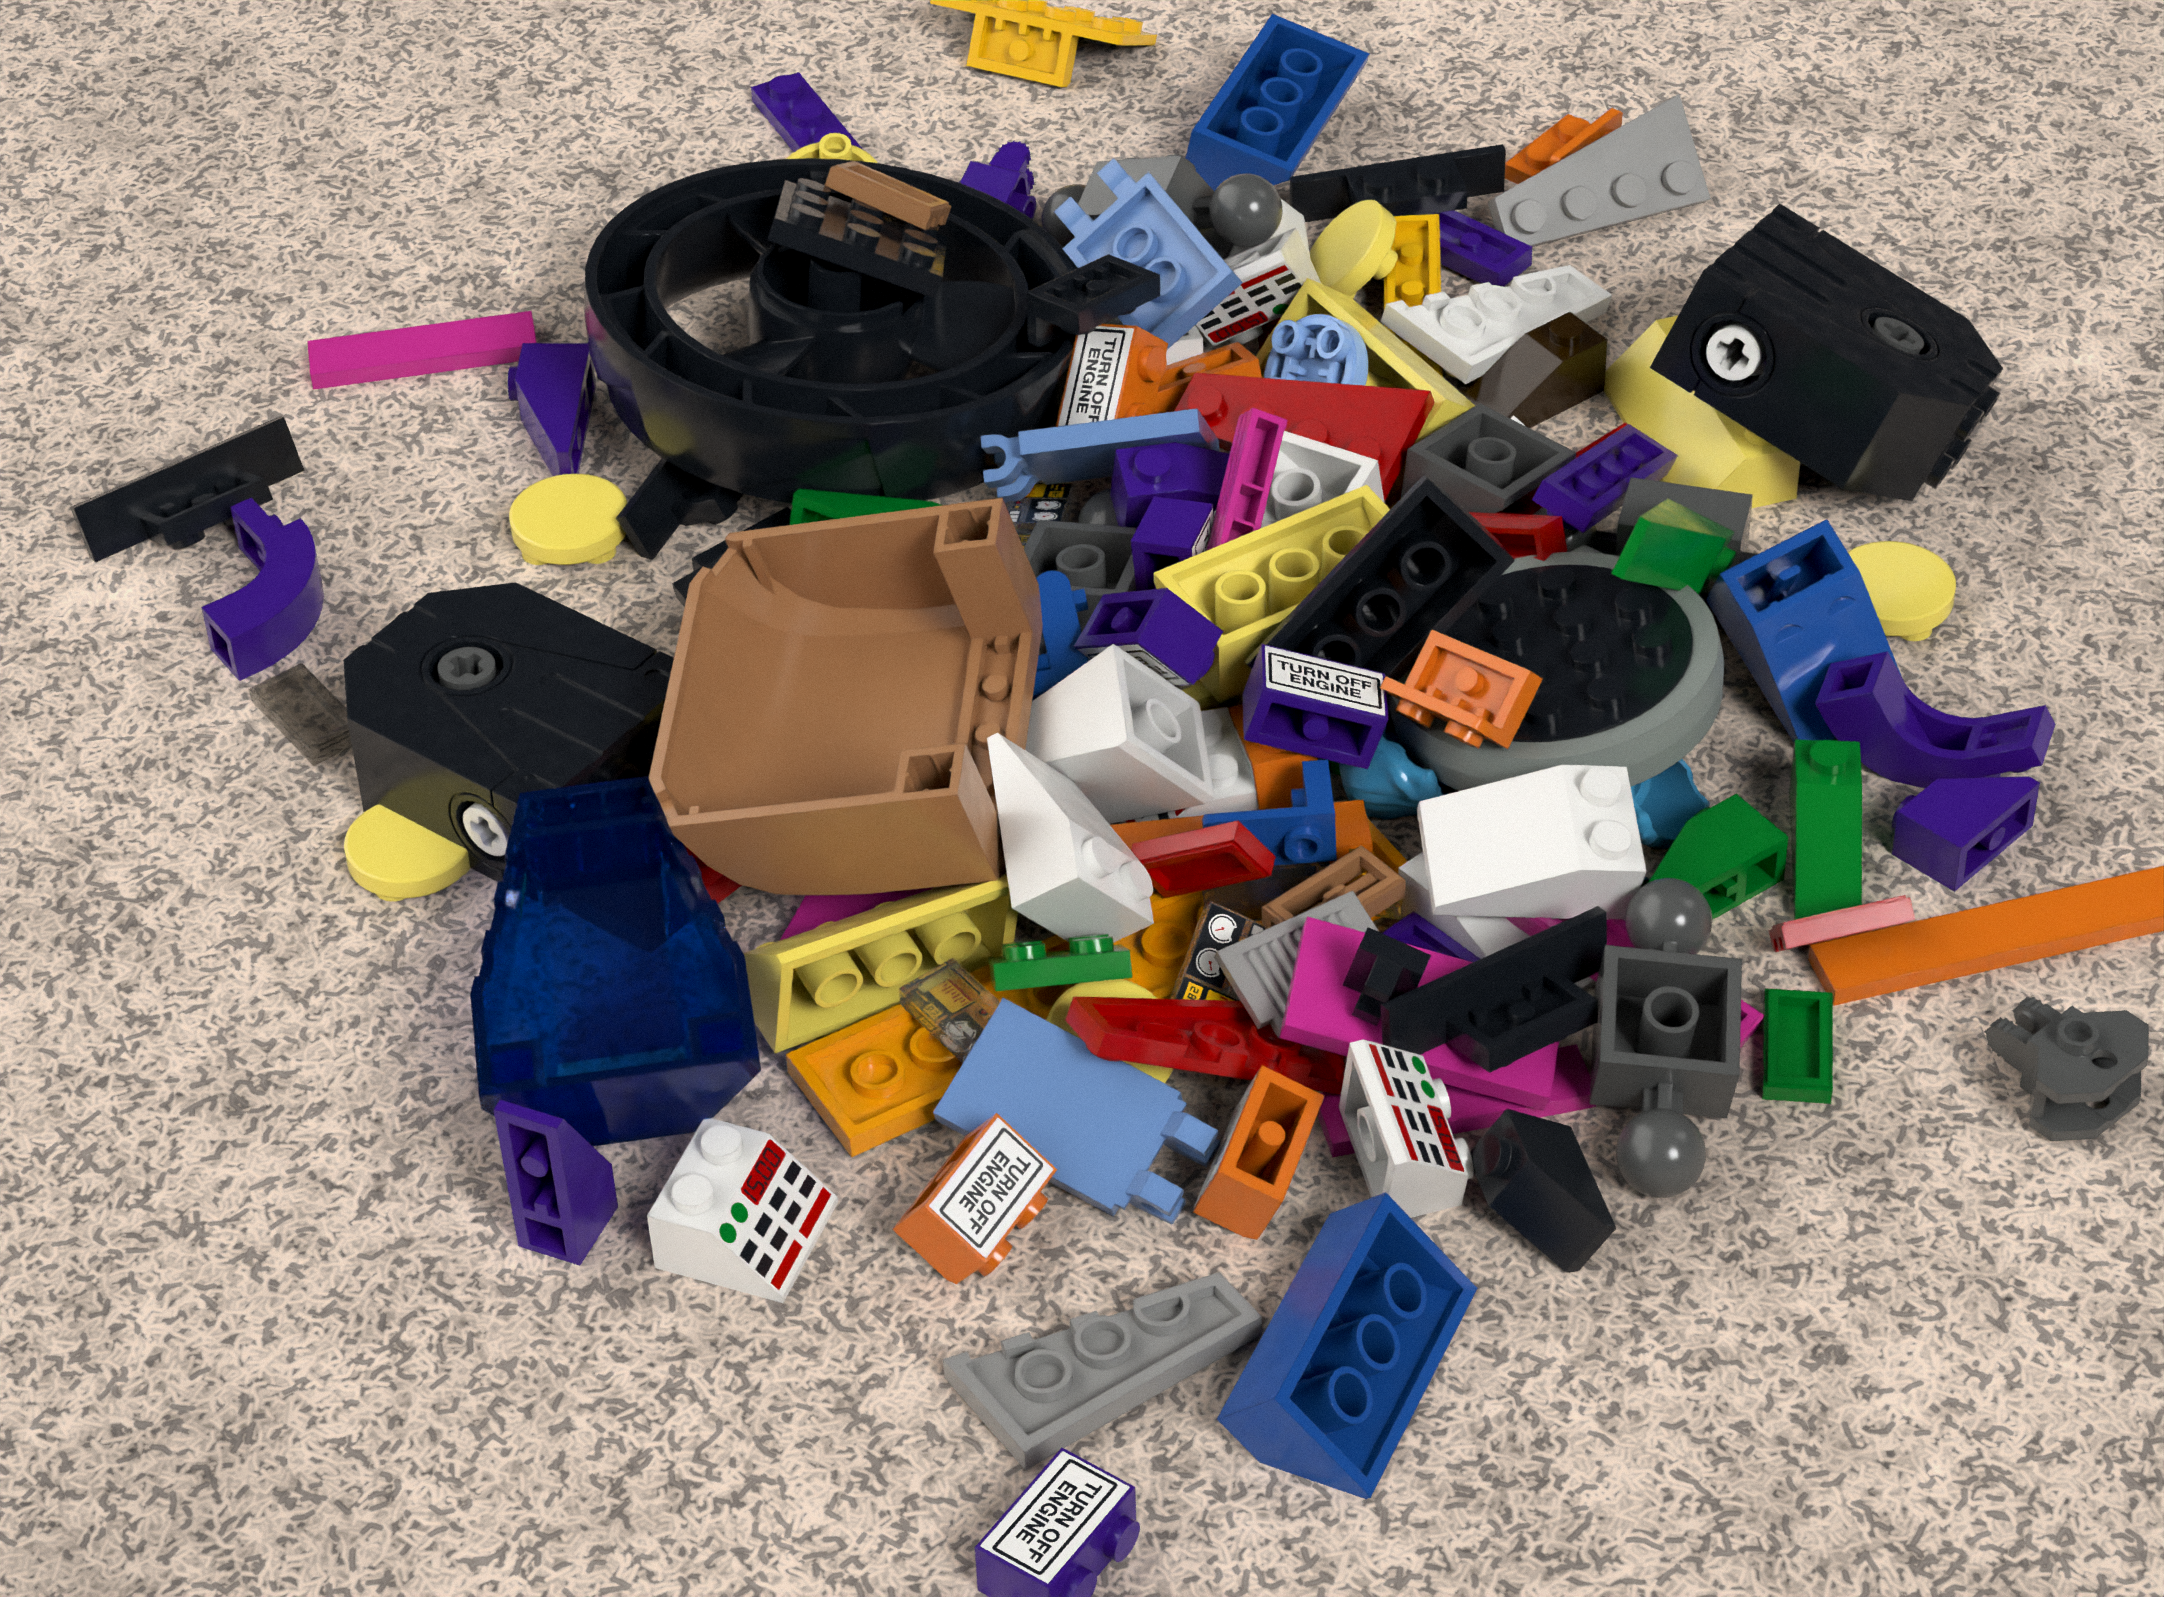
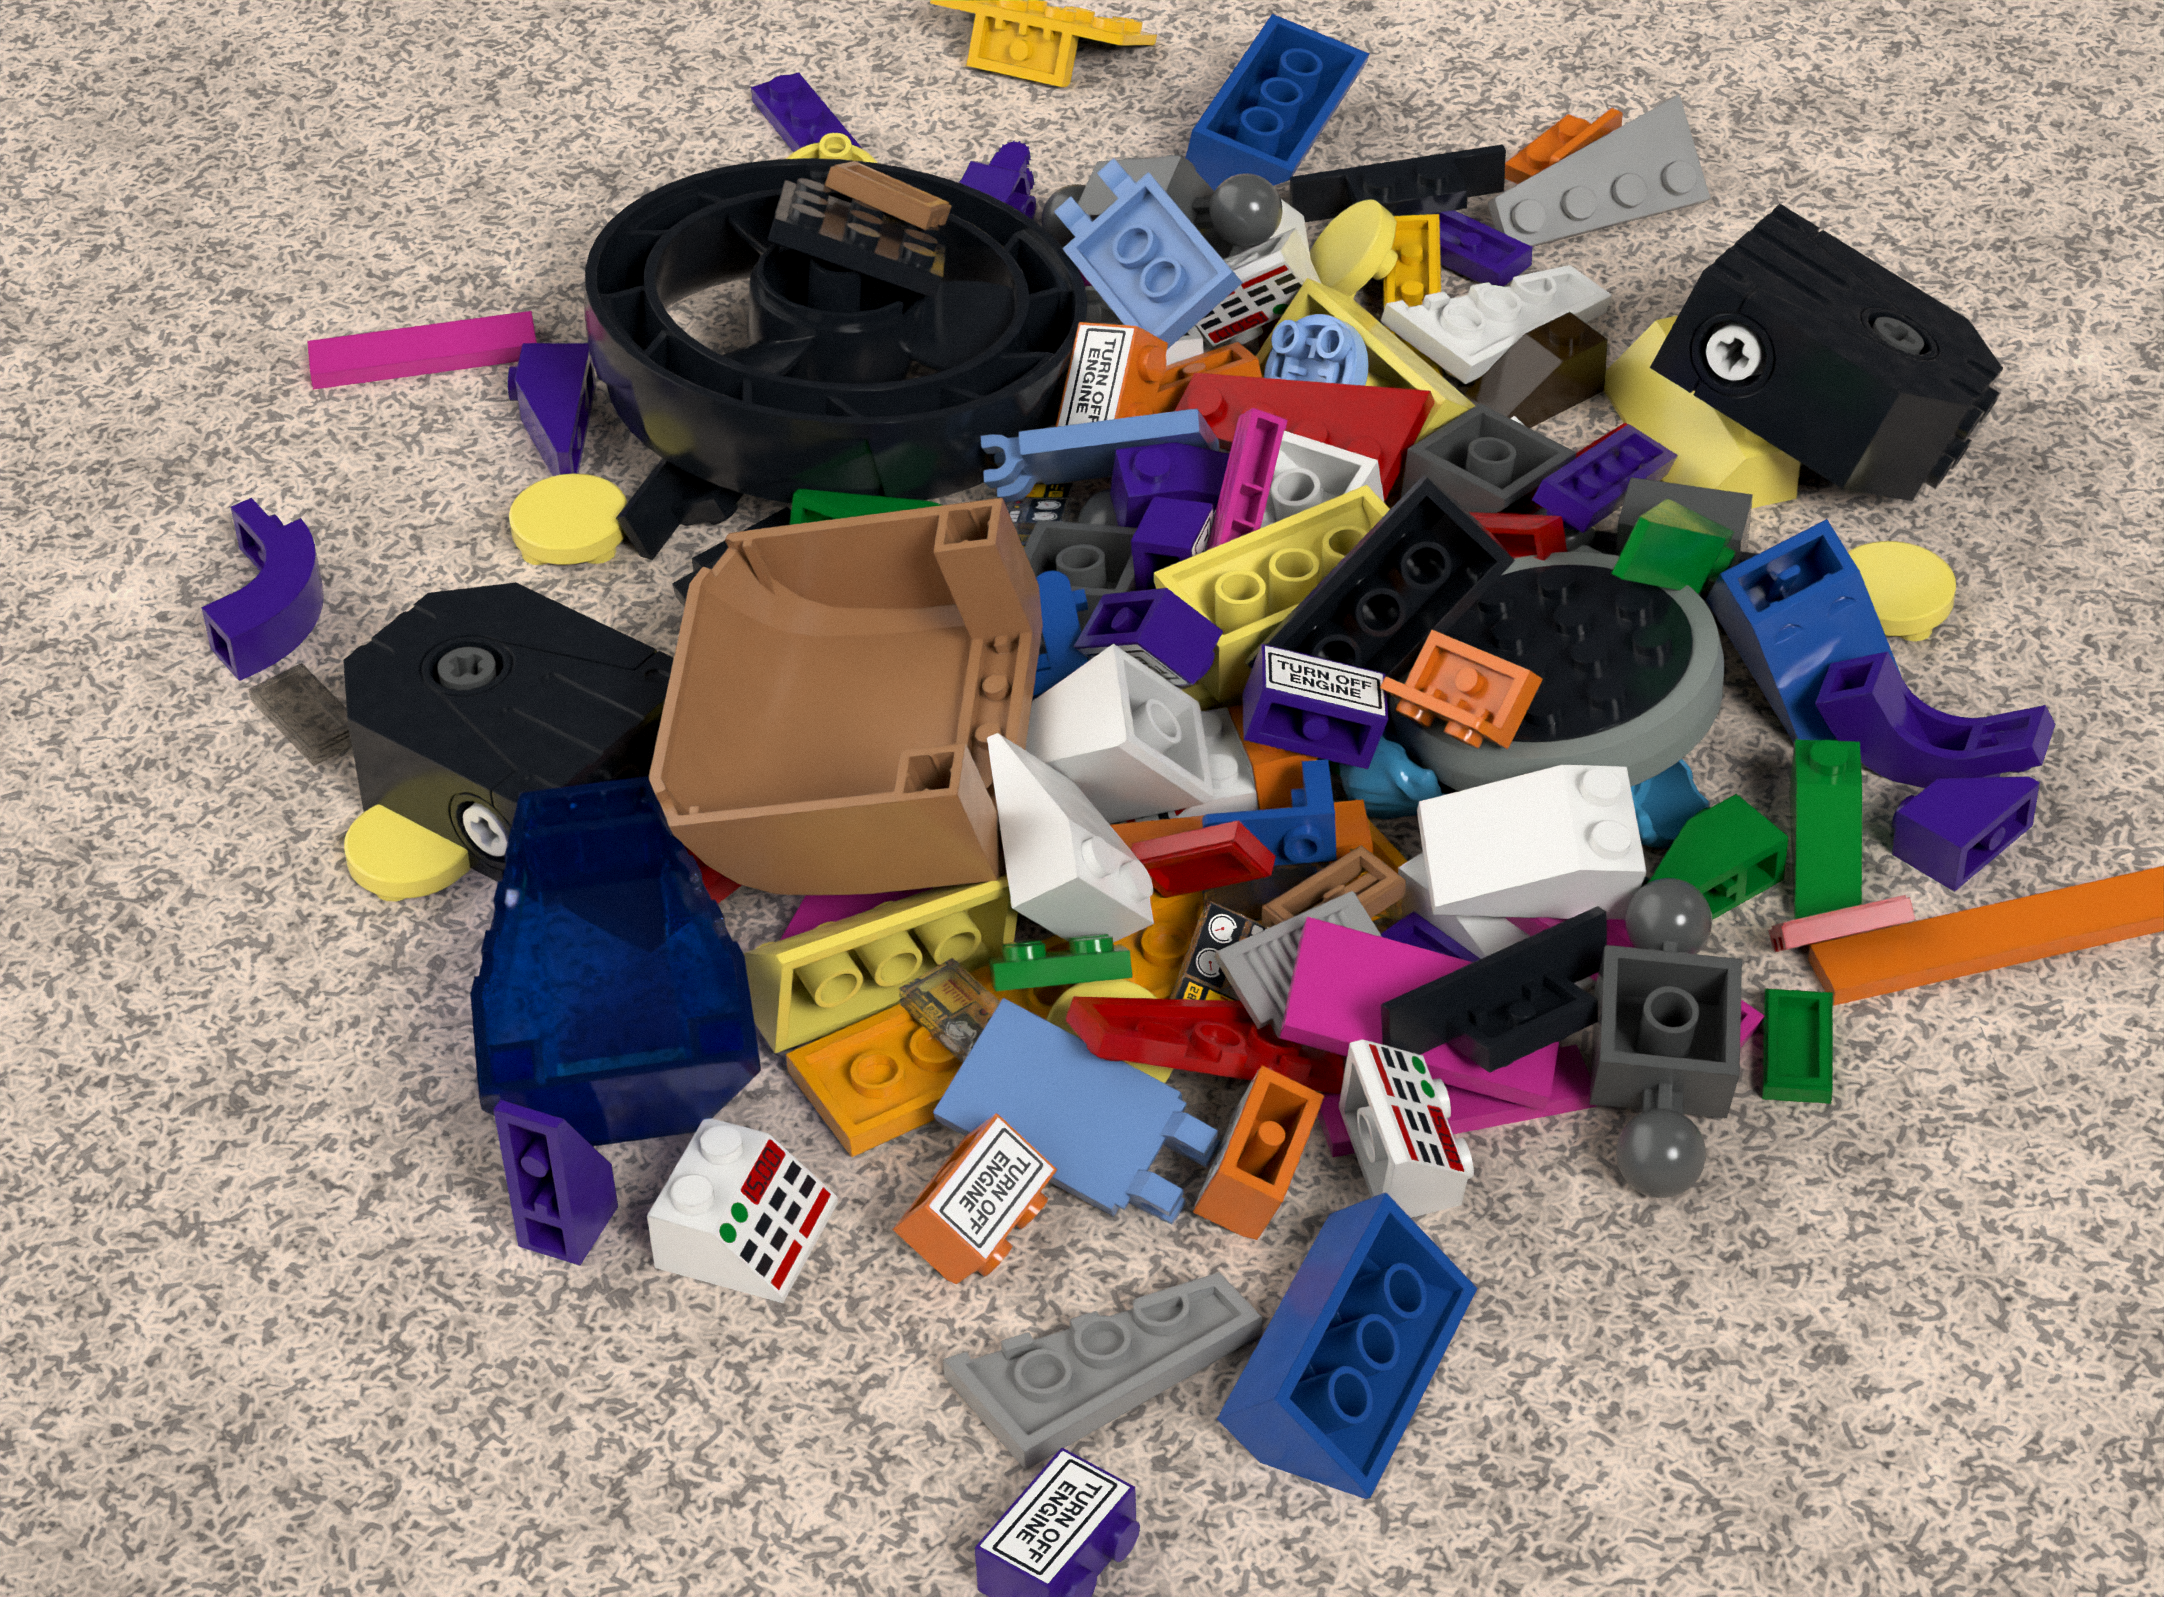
(189, 494): black bracket -> none
(1088, 298): black bracket -> none
(1383, 972): black tile -> none
(1543, 1187): black slope -> none
(2073, 1062): dark grey hinge -> none

